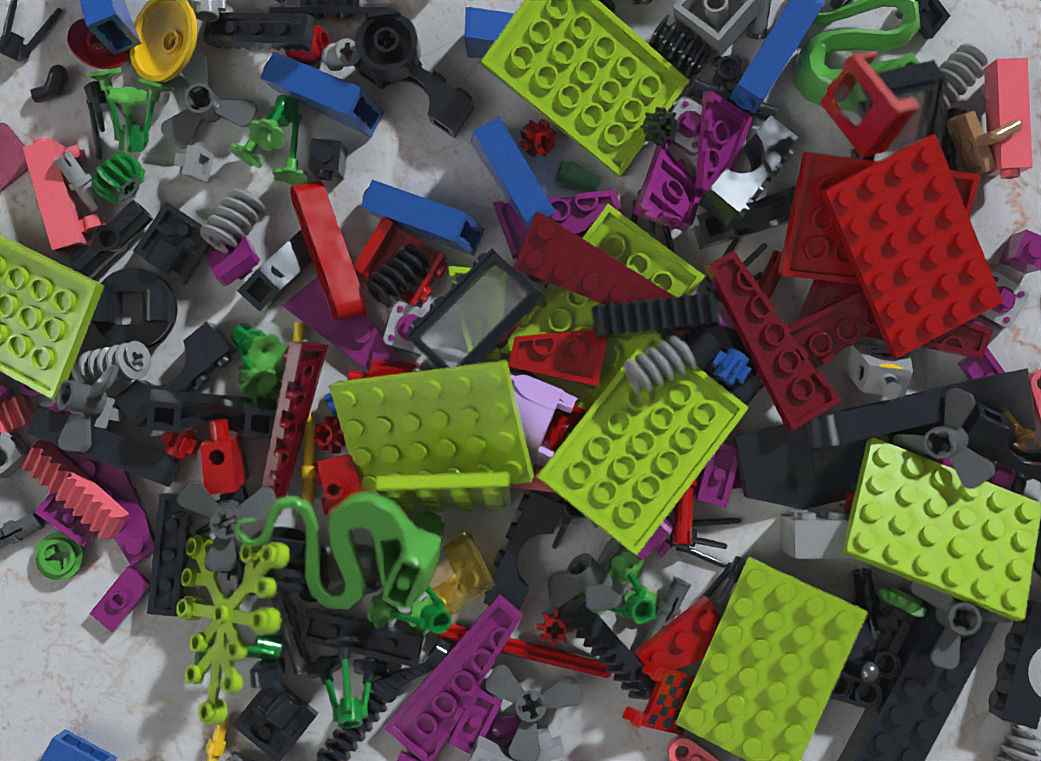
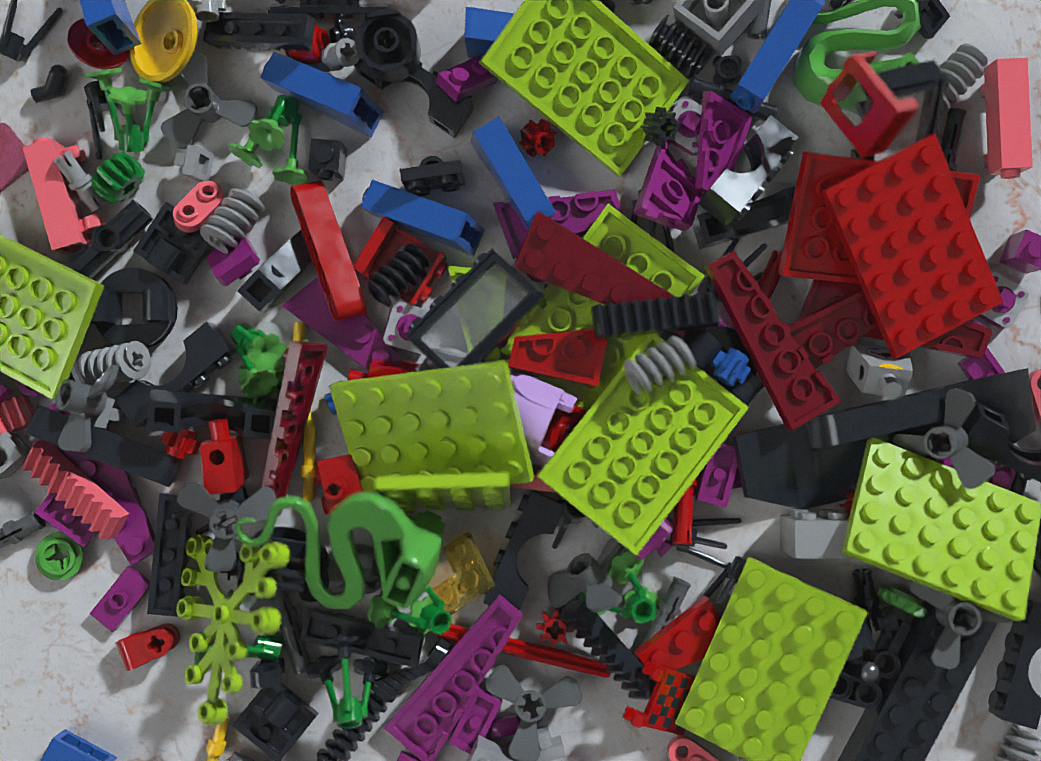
(145, 646): none -> red piece
(198, 203): none -> coral plate
(329, 435): red gear -> none
(341, 31): none -> black plate
(433, 175): none -> black plate
(465, 79): none -> magenta plate
(575, 177): clear green cone -> none
(973, 143): medium nougat plate -> none
(1021, 434): clear orange hand -> none

